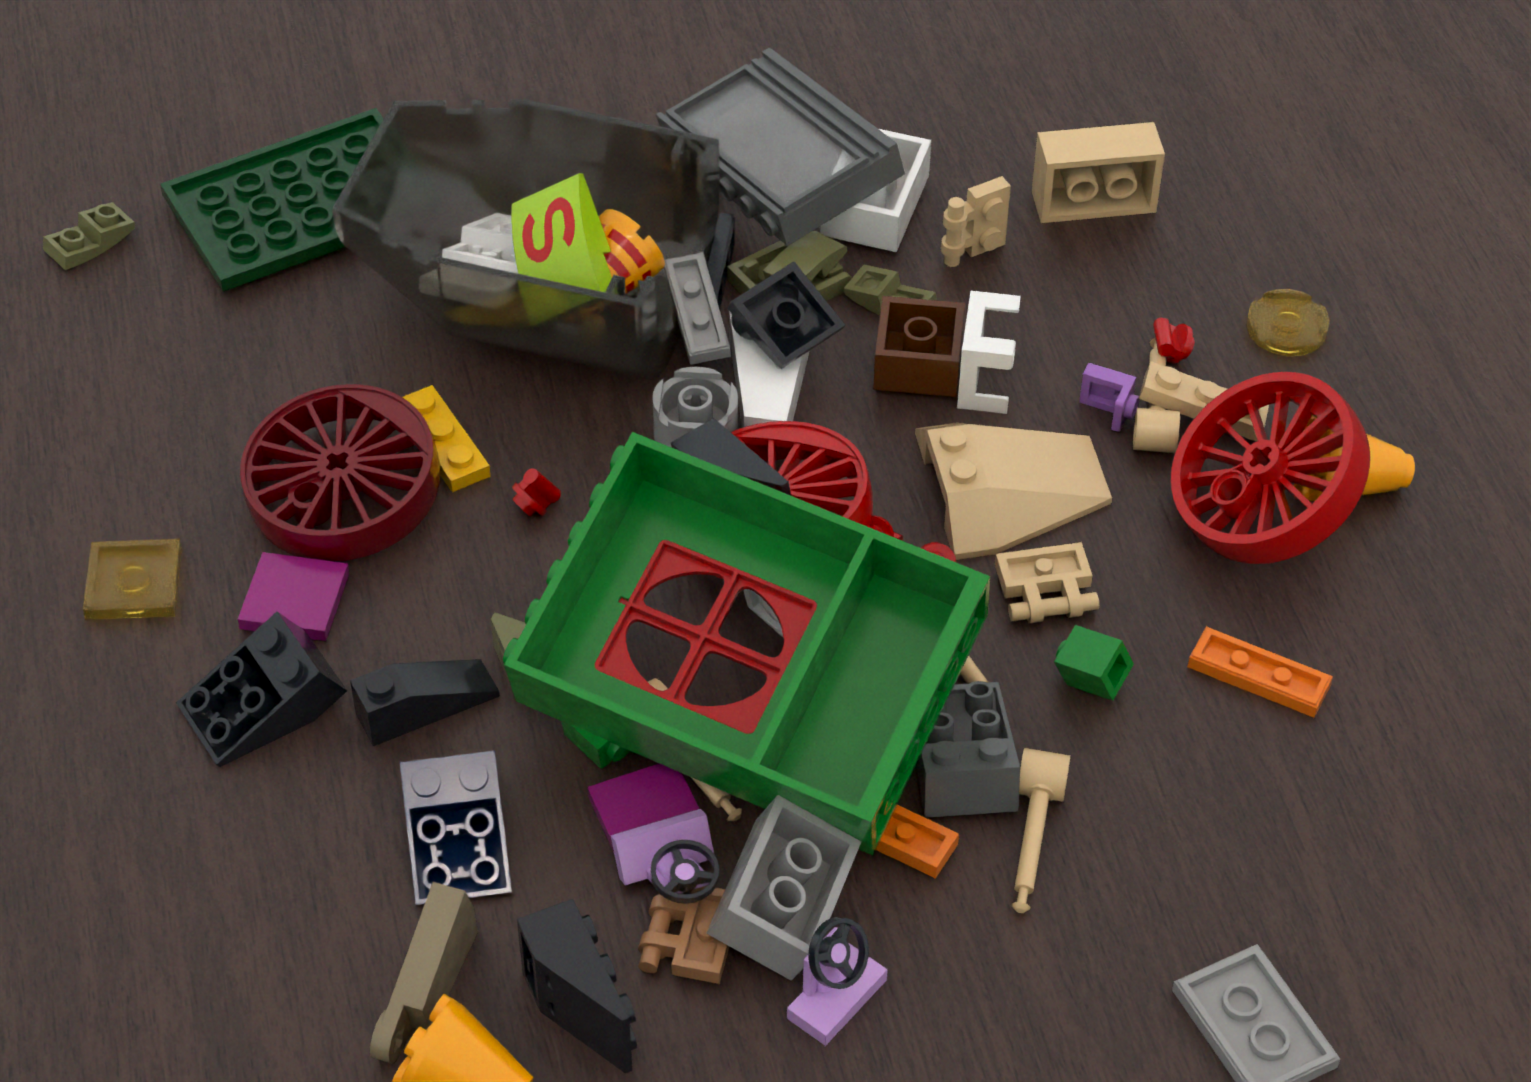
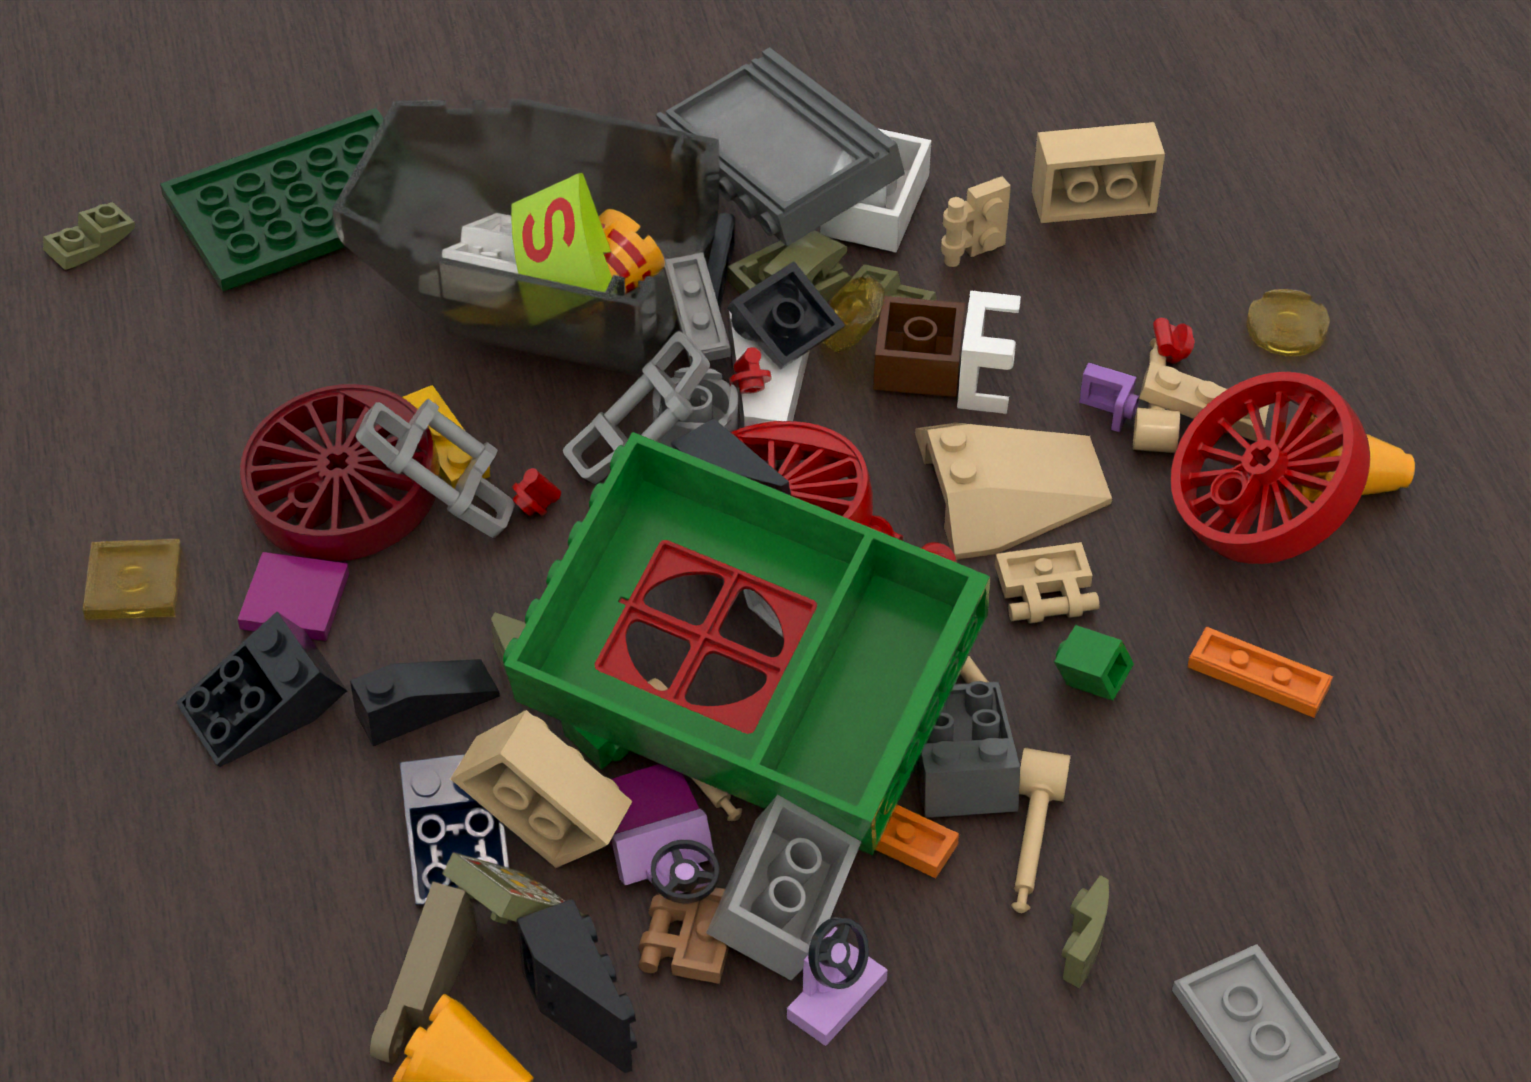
(469, 484): none -> light grey bar
(500, 888): none -> olive container
(542, 789): none -> tan brick
(654, 376): none -> light grey bar
(749, 375): none -> red plate
(858, 307): none -> clear yellow tile
(1087, 931): none -> olive slope

